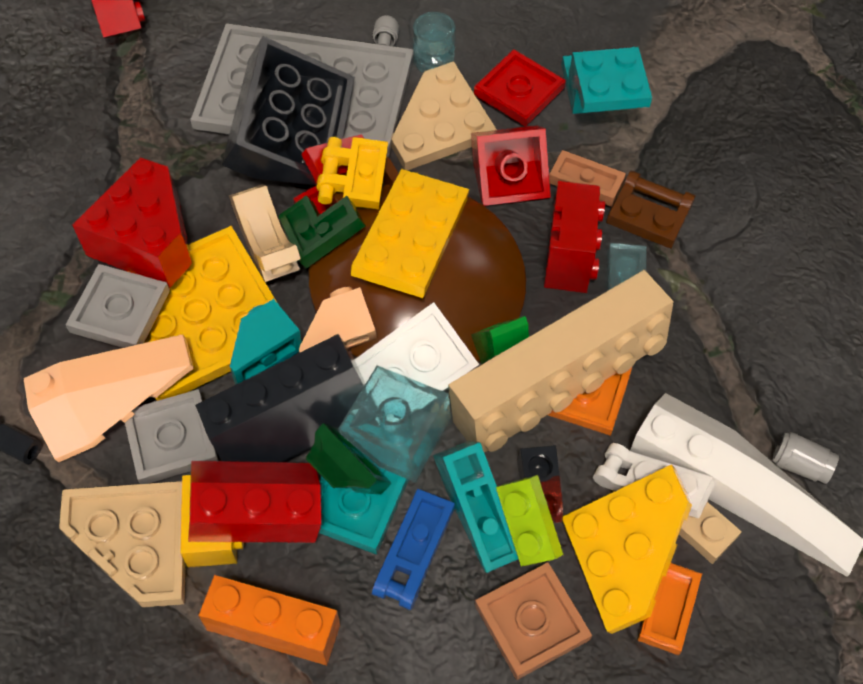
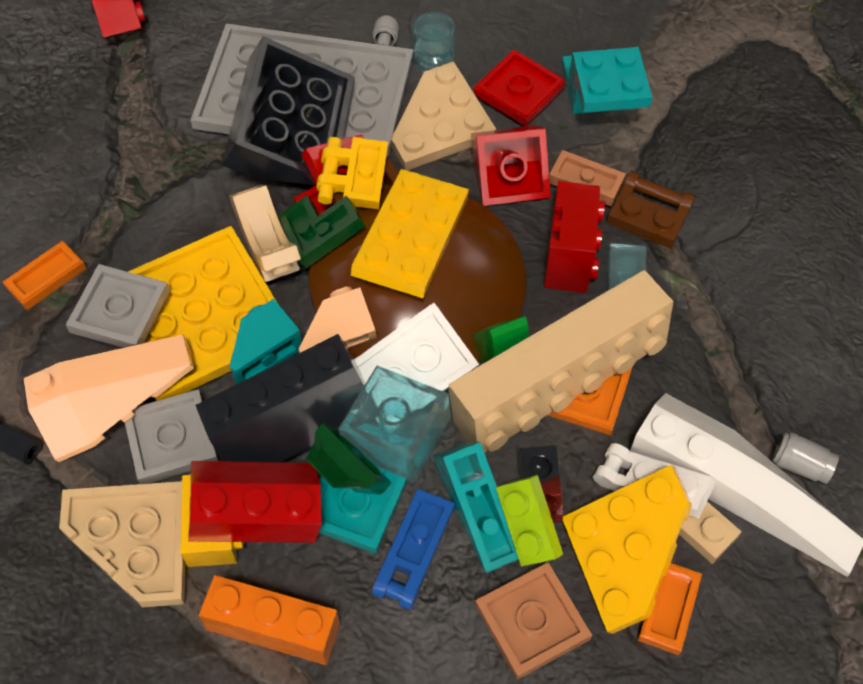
(44, 275): none -> orange tile
(138, 225): red brick -> none

